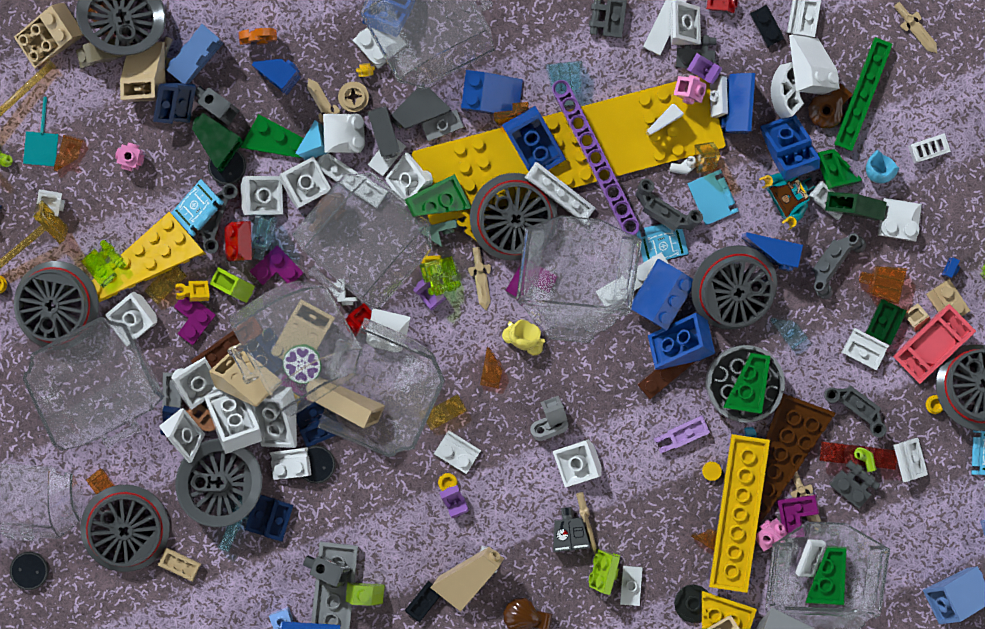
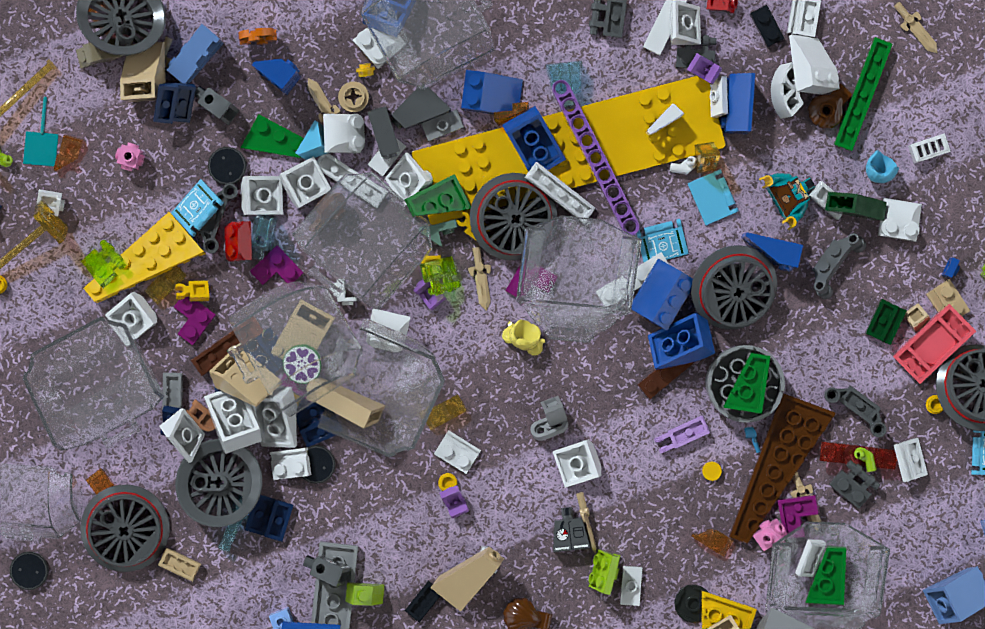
(48, 34): tan slope -> none
(58, 273): dark grey piece -> none
(194, 382): white slope -> none
(216, 140): dark green slope -> none
(232, 285): lime slope -> none
(356, 317): red bracket -> none
(491, 370): clear orange slope -> none
(664, 212): dark grey plate -> none
(690, 89): bright pink brick -> none
(739, 513): yellow plate -> none
(790, 147): blue slope -> none
(790, 332): clear light blue slope -> none
(836, 170): green wing -> none
(865, 349): white plate -> none
(885, 282): clear orange torso -> none

